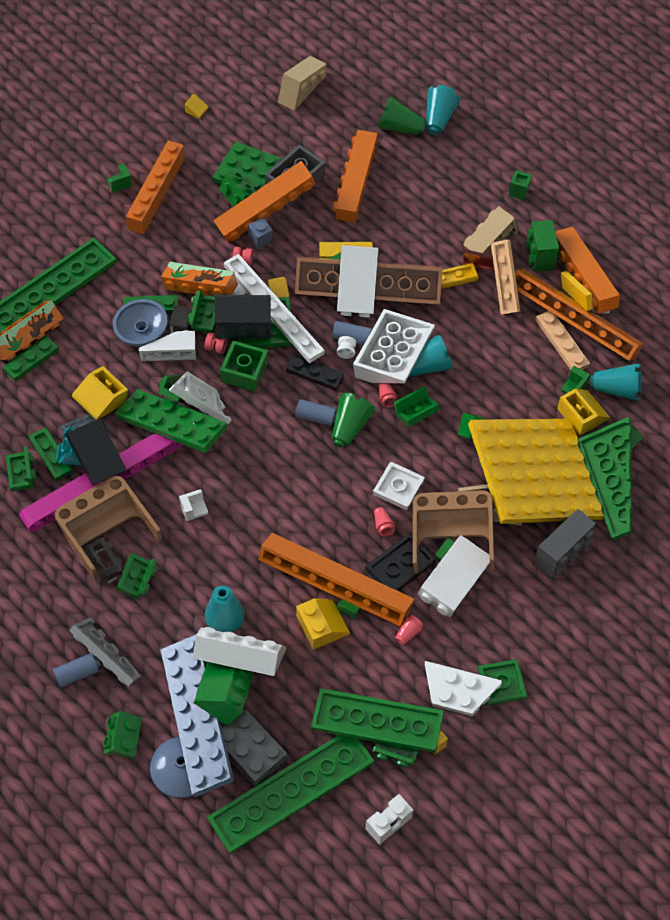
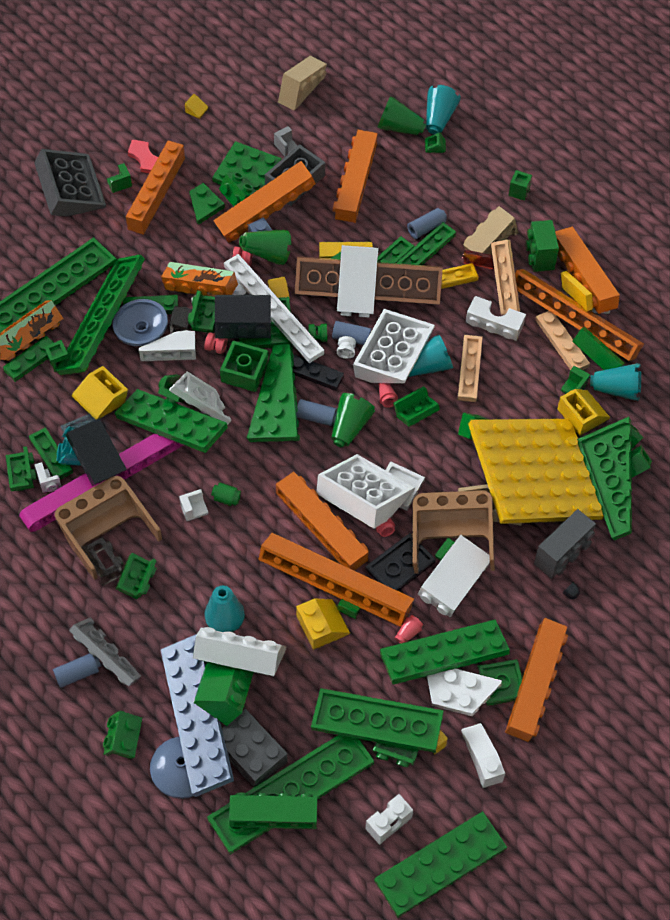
(47, 483): none -> white bracket
(56, 352): none -> green panel
(68, 182): none -> dark grey slope
(100, 315): none -> green plate
(140, 151): none -> coral tile
(205, 203): none -> green wing
(226, 494): none -> green brick
(267, 245): none -> green cone
(273, 811): none -> green brick
(277, 402): none -> green wing
(284, 141): none -> light grey panel
(322, 332): none -> green wheel
(322, 522): none -> orange brick
(363, 490): none -> white slope
(395, 251): none -> green plate
(426, 223): none -> sand blue brick
(429, 245): none -> green plate
(435, 144): none -> green slope
(440, 864): none -> green plate
(444, 651): none -> green plate
(470, 368): none -> light nougat plate
(483, 755): none -> white slope
(507, 325): none -> white arch
(536, 680): none -> orange brick
(572, 591): none -> black hinge
(596, 350): none -> green tile
(639, 461): none -> green panel

